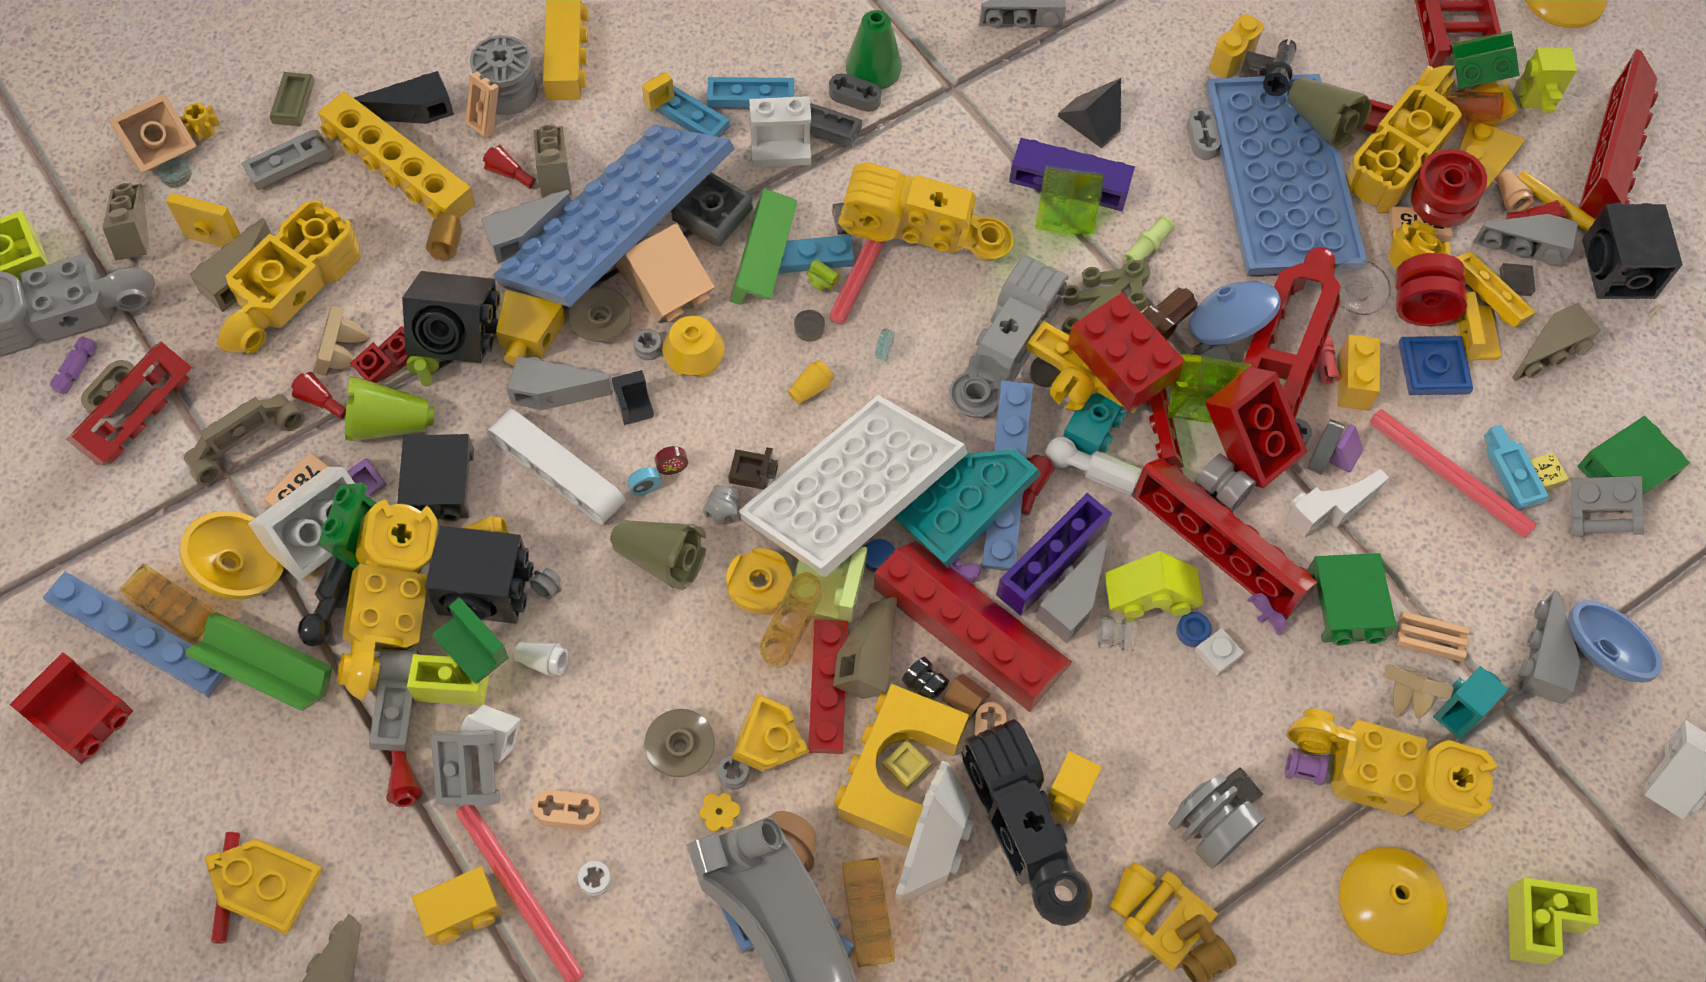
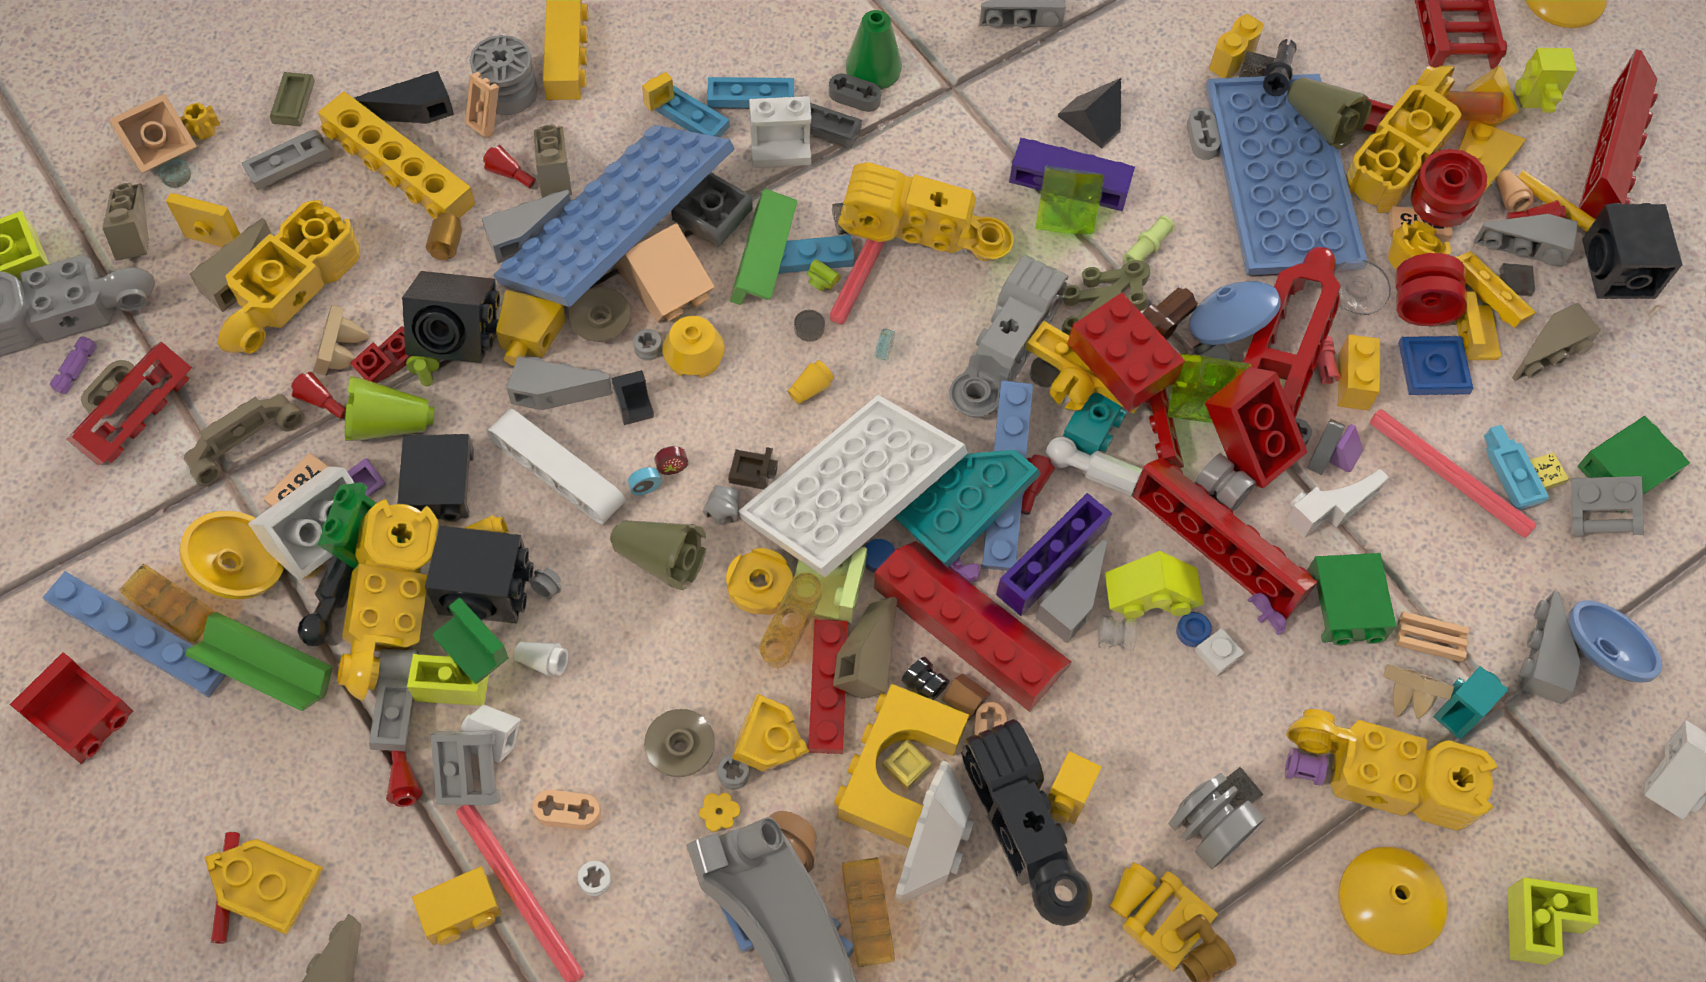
(1485, 59): green panel -> none

